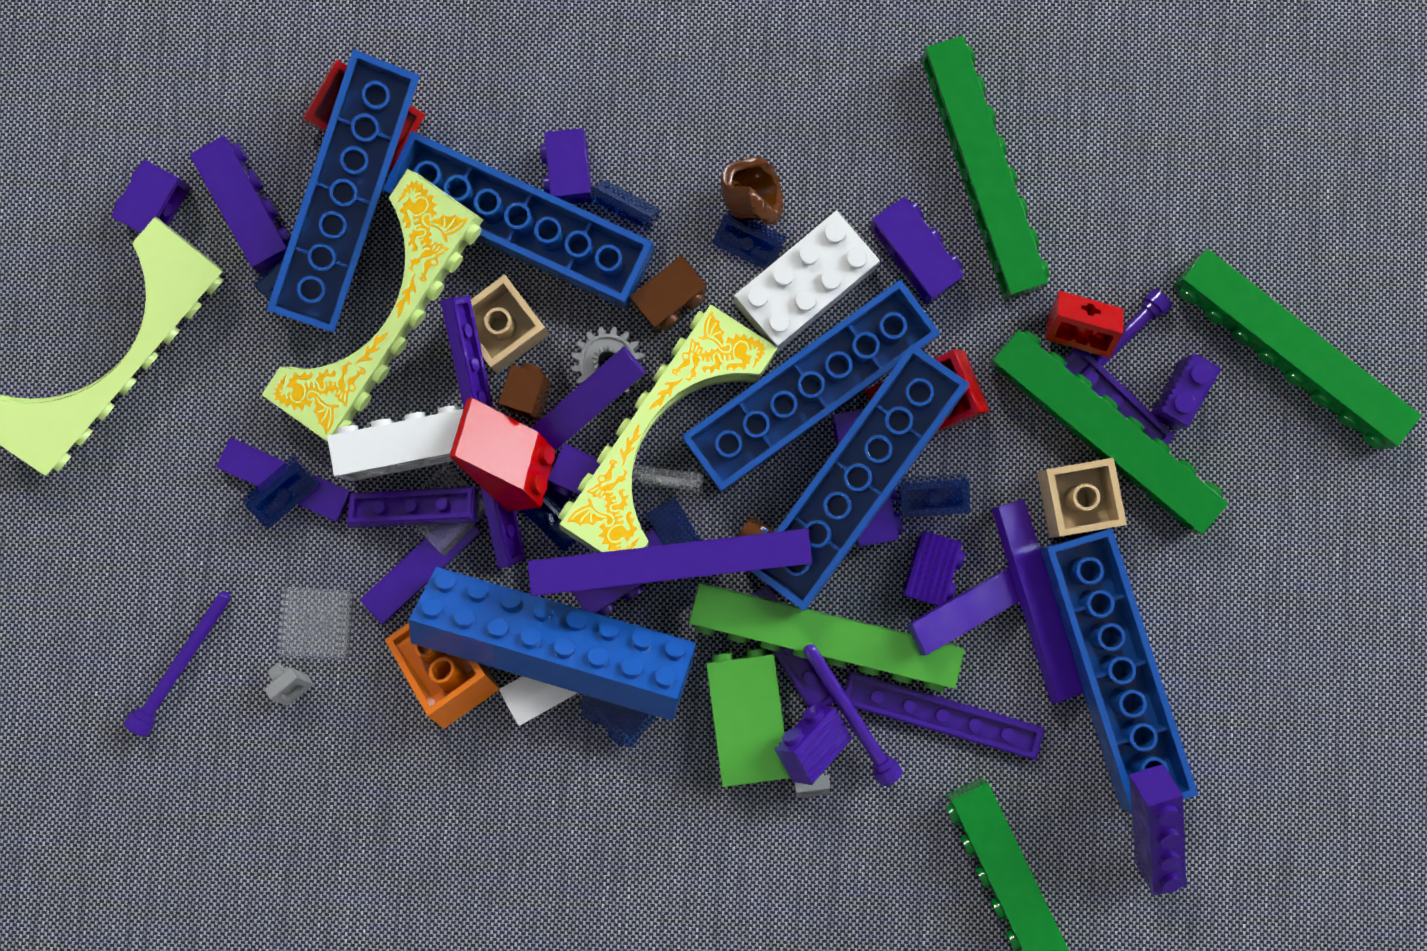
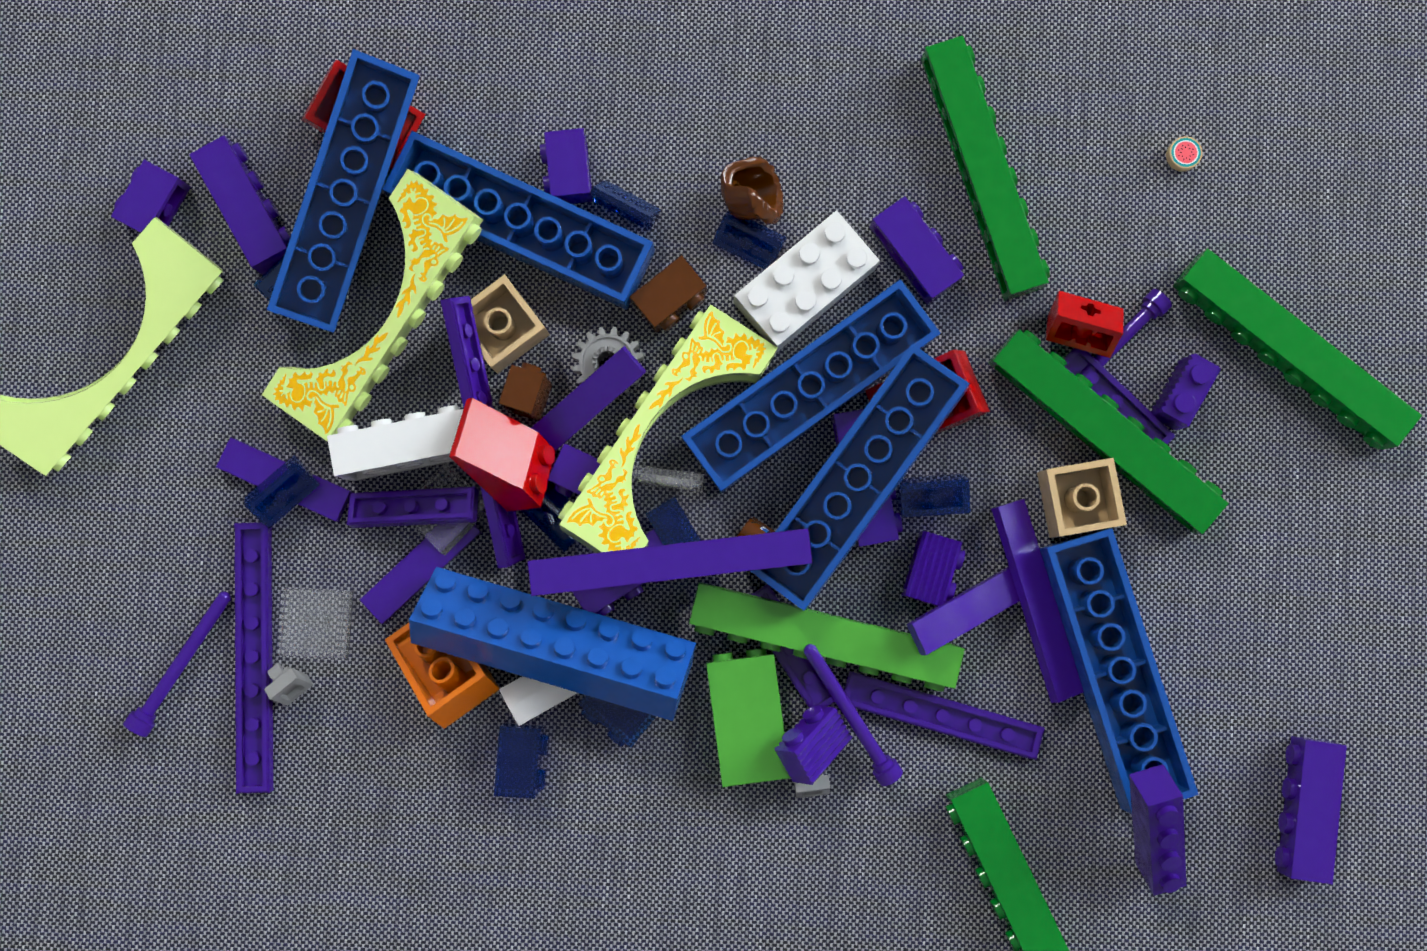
(253, 658): none -> dark purple tile
(520, 761): none -> clear blue brick
(1184, 154): none -> tile
(1311, 809): none -> dark purple brick

